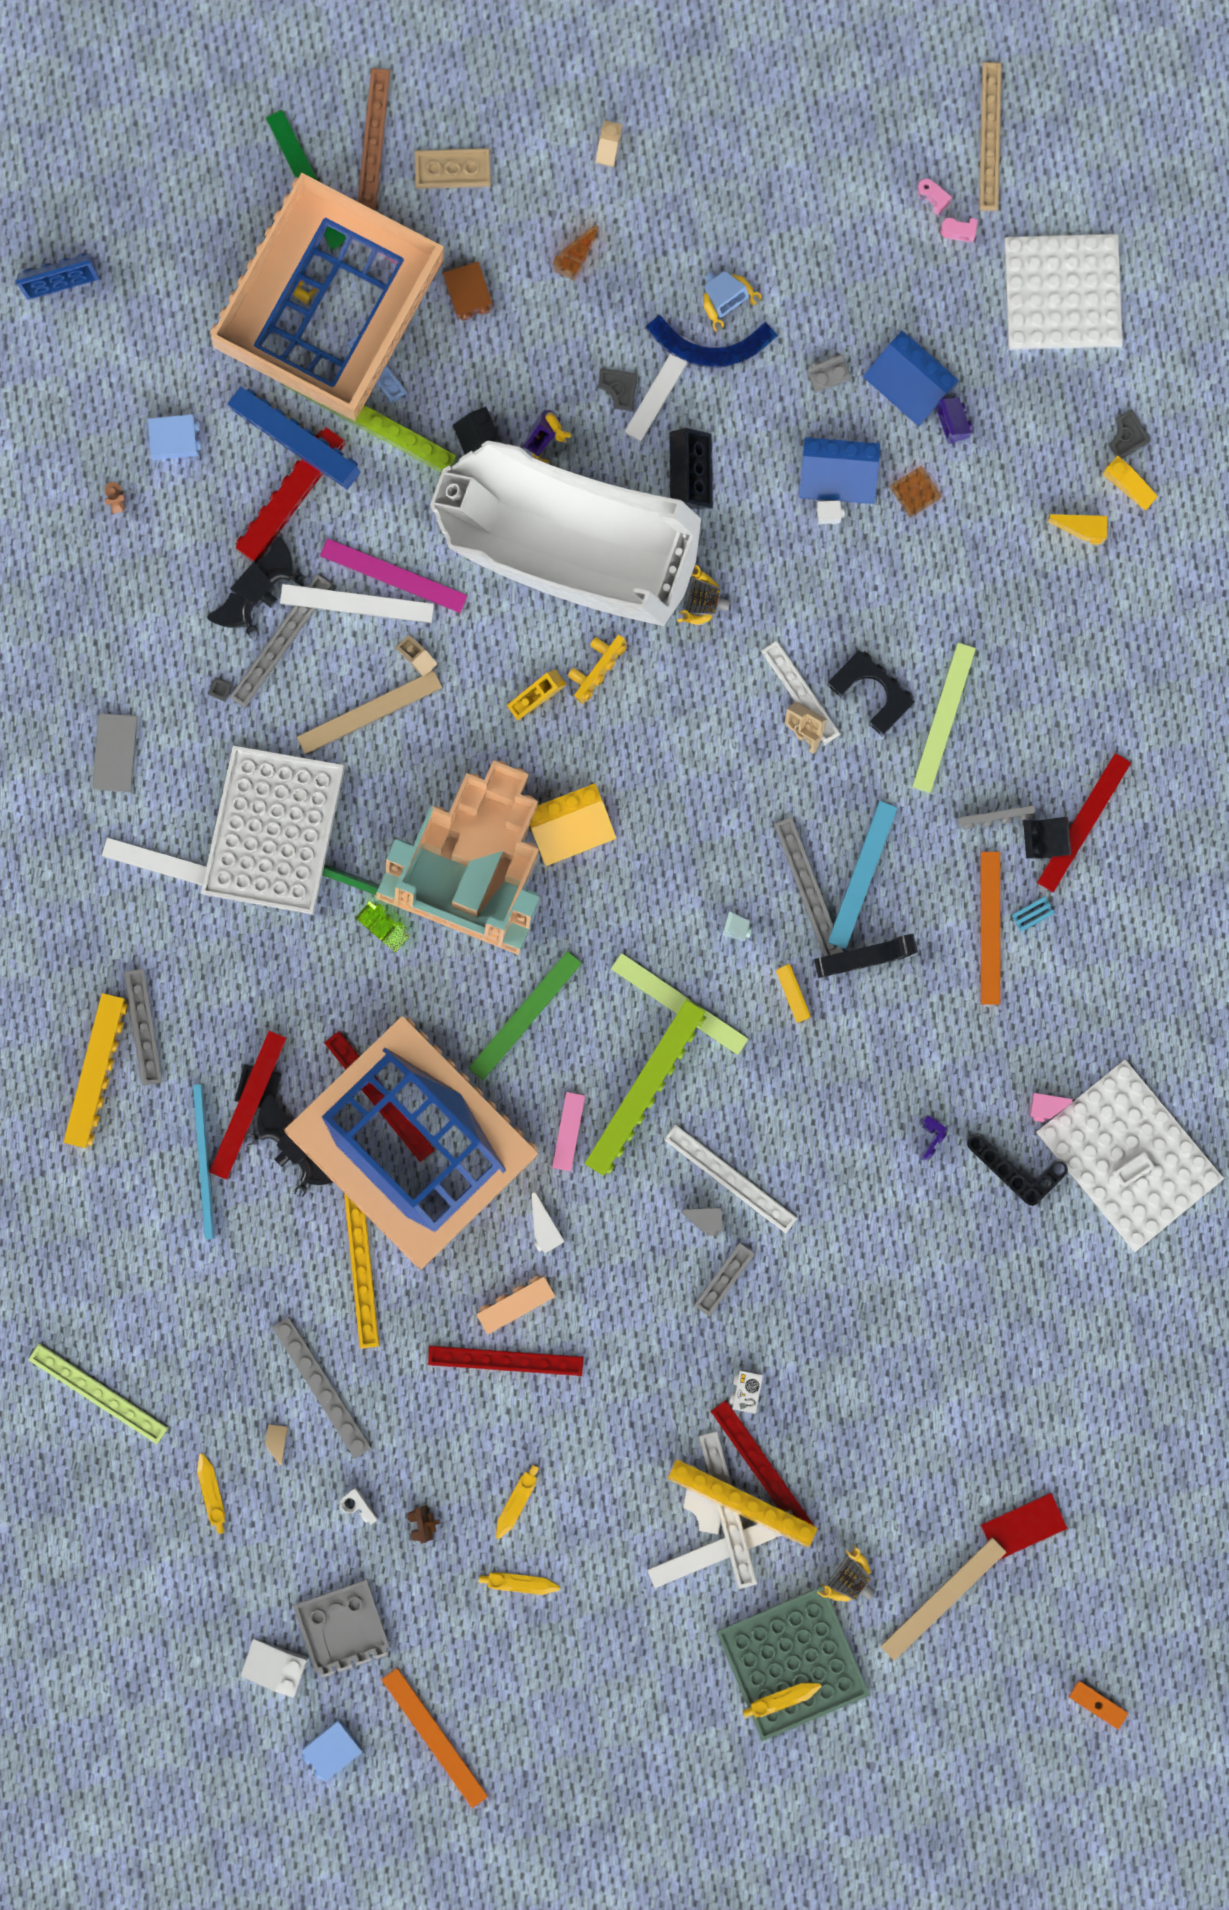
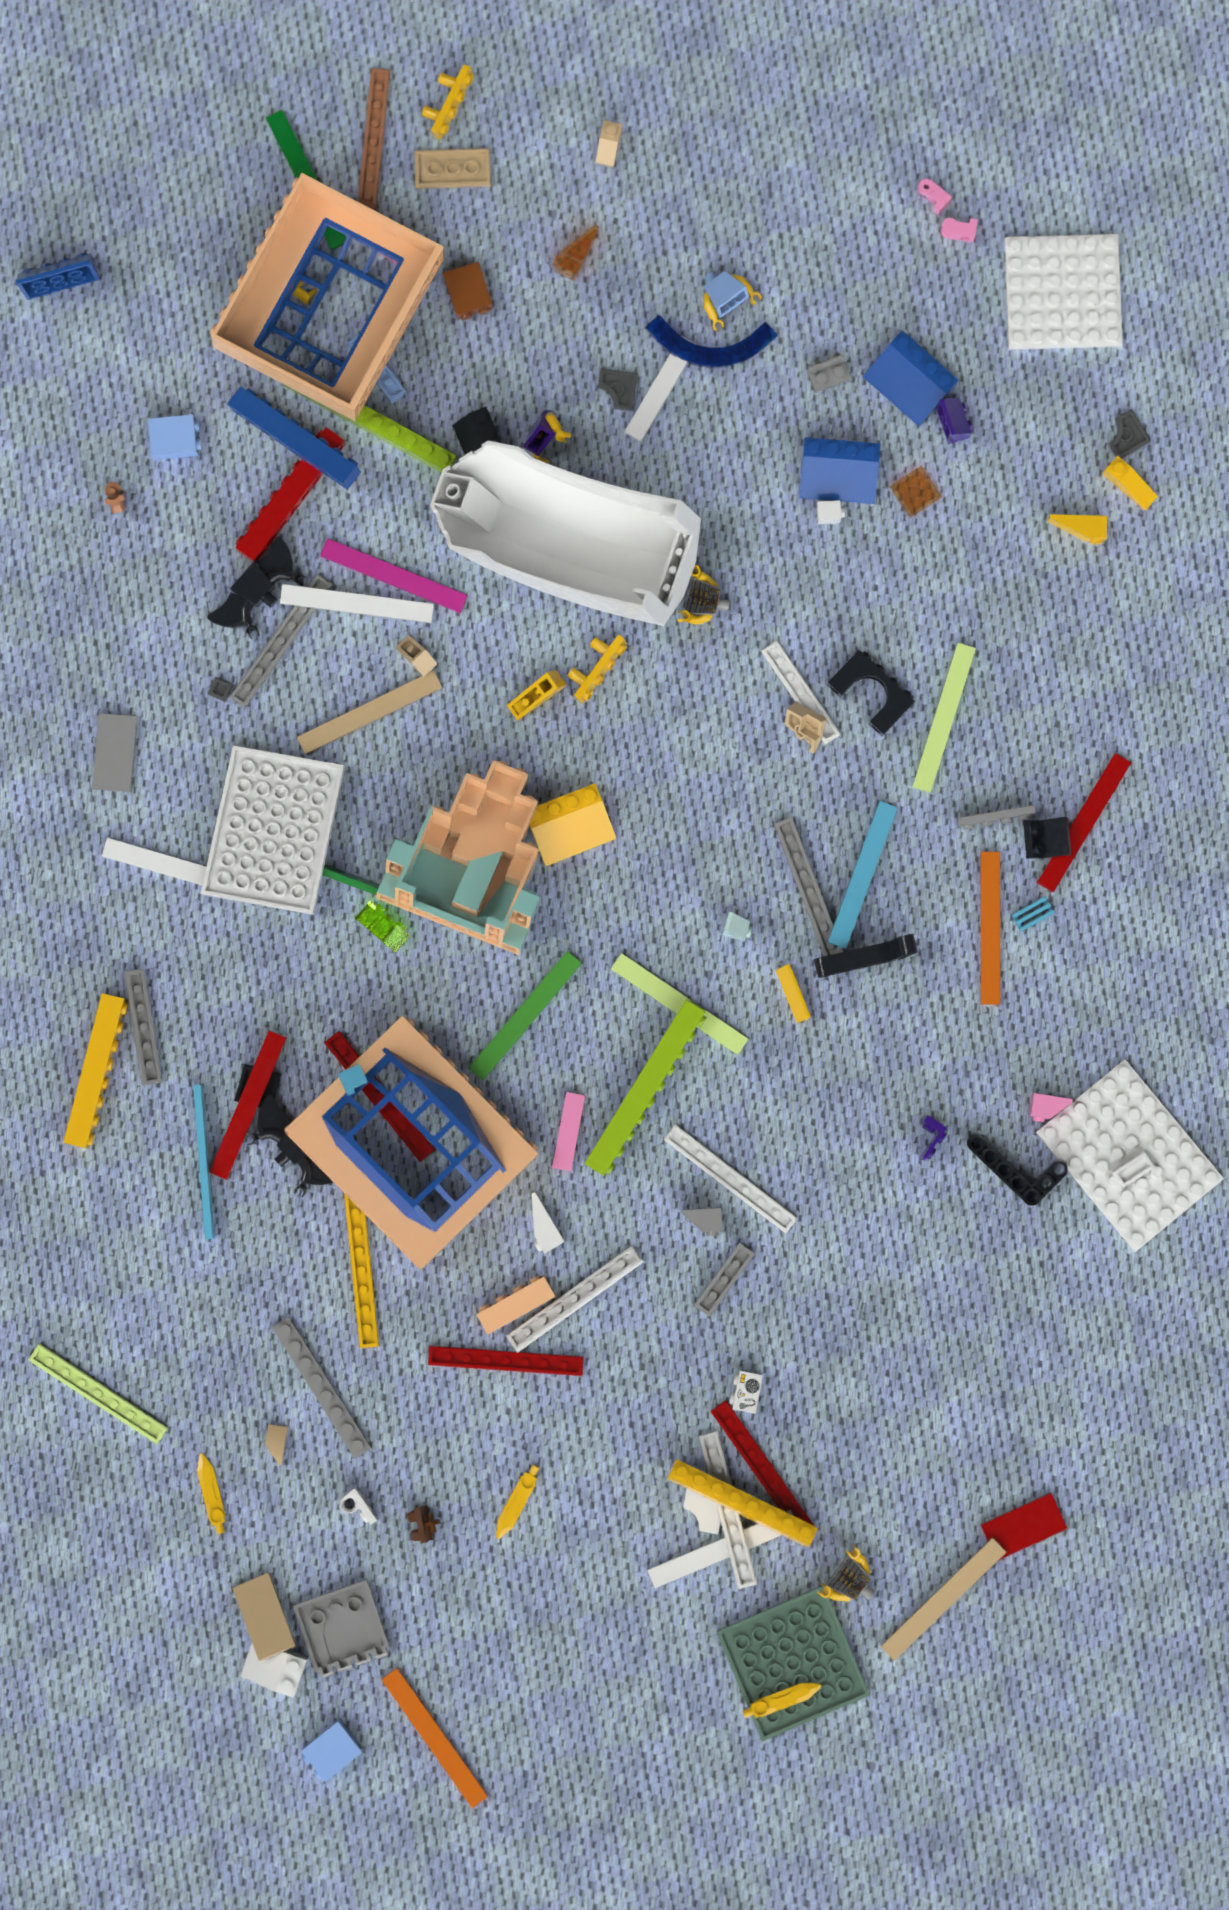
(264, 1617): none -> tan tile
(352, 1078): none -> medium azure panel
(449, 109): none -> yellow plate
(519, 1583): yellow piece -> none
(574, 1299): none -> white tile
(691, 468): black slope -> none
(990, 136): tan tile -> none
(1107, 1711): orange tile -> none

